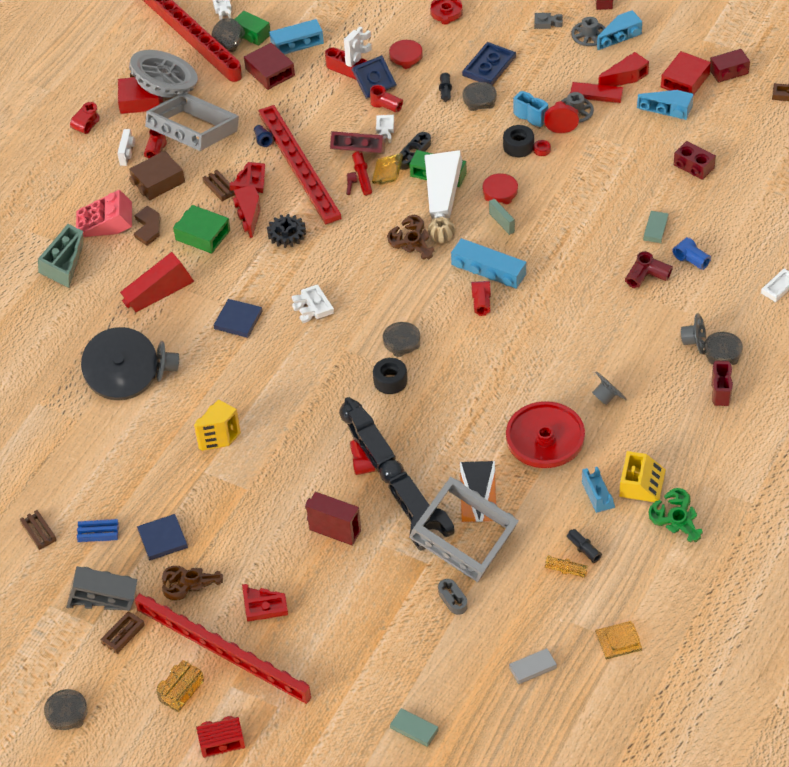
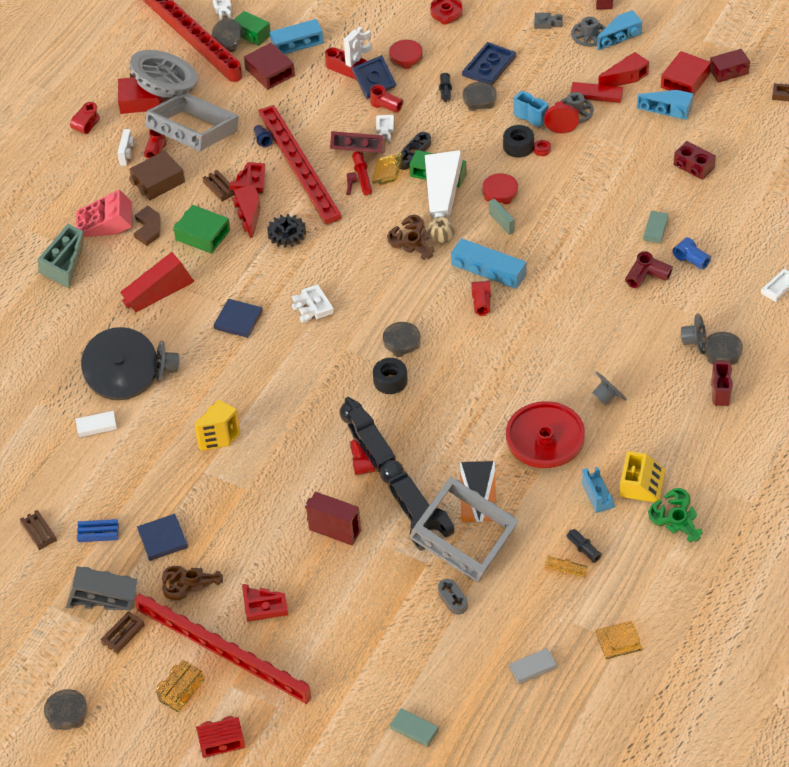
(96, 424): none -> white tile

